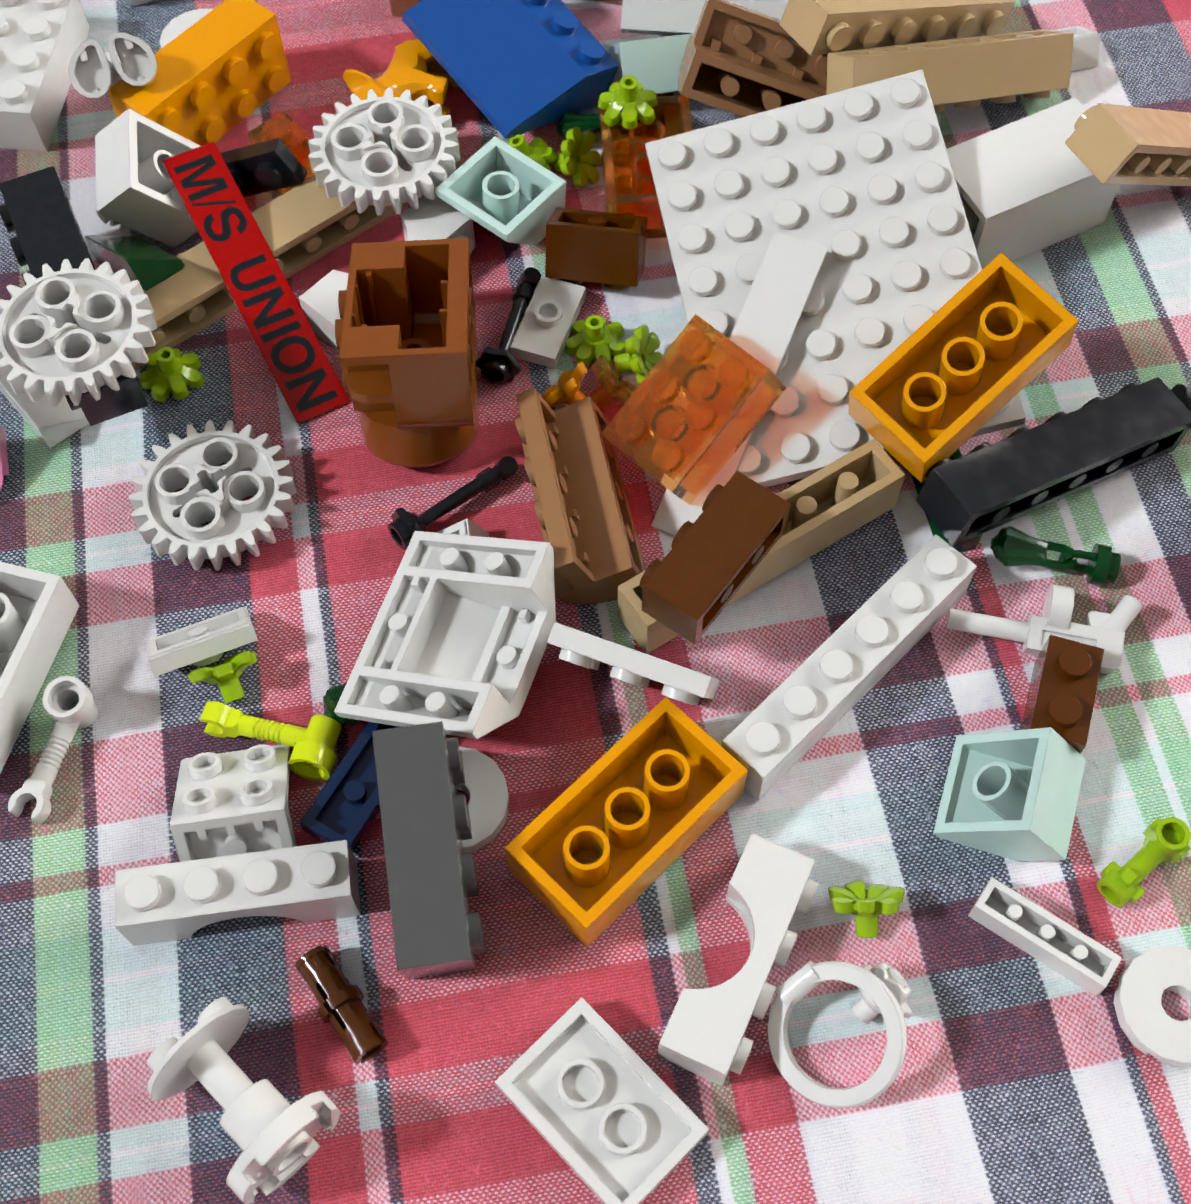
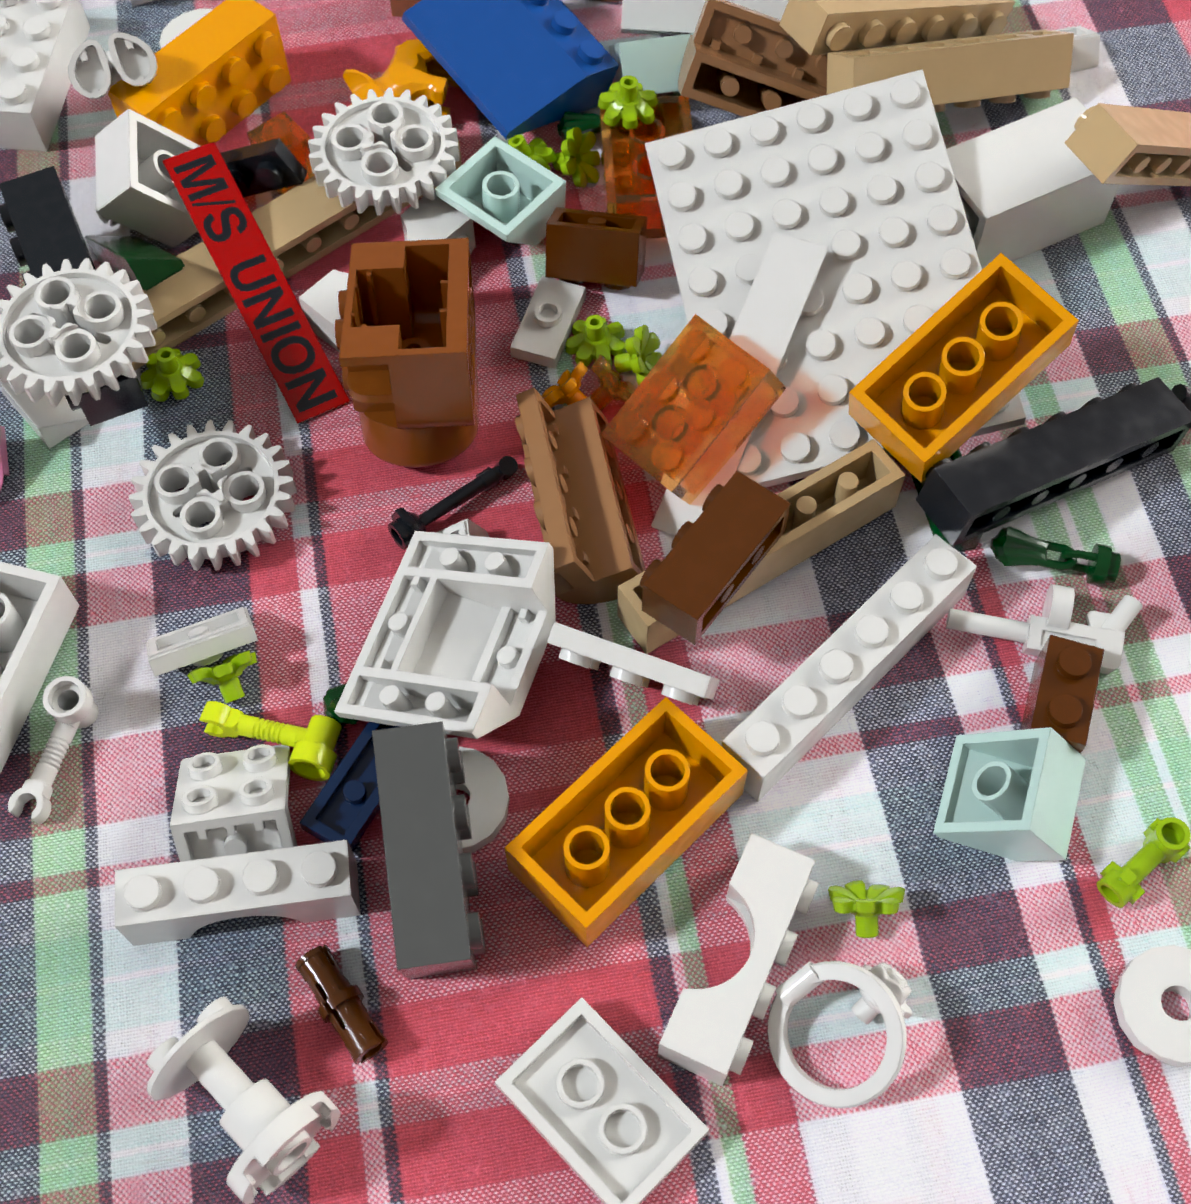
(498, 364): black piece -> none
(1045, 937): white piece -> none

